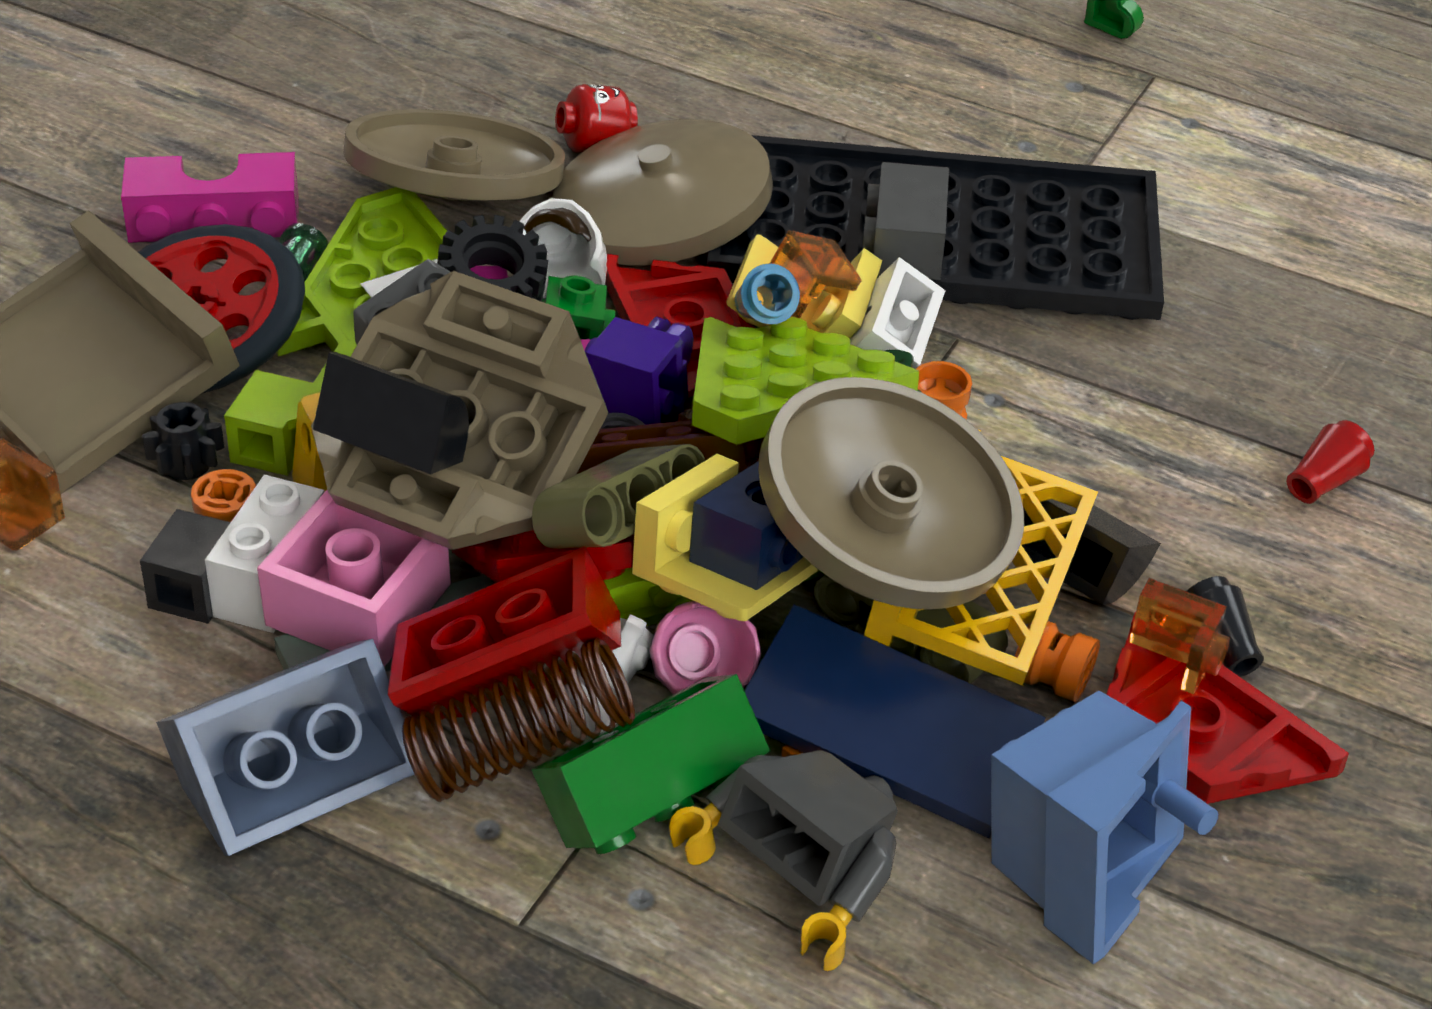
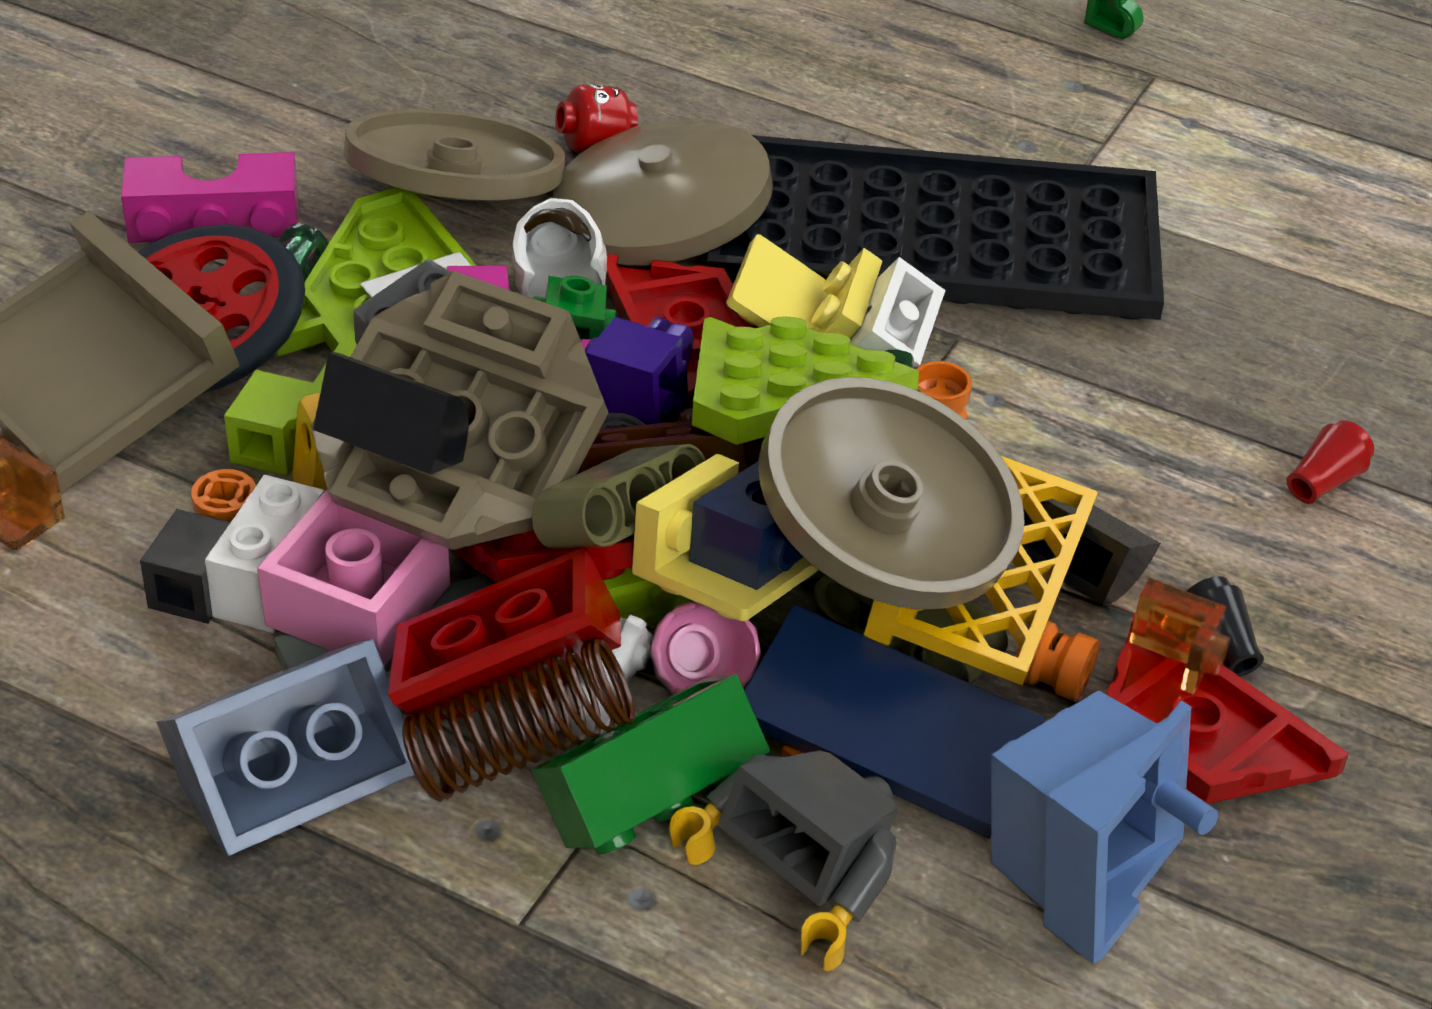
(183, 441): black gear -> none
(499, 247): black tyre -> none
(778, 291): dark azure cone -> none
(815, 264): clear orange panel -> none
(908, 217): dark grey brick -> none

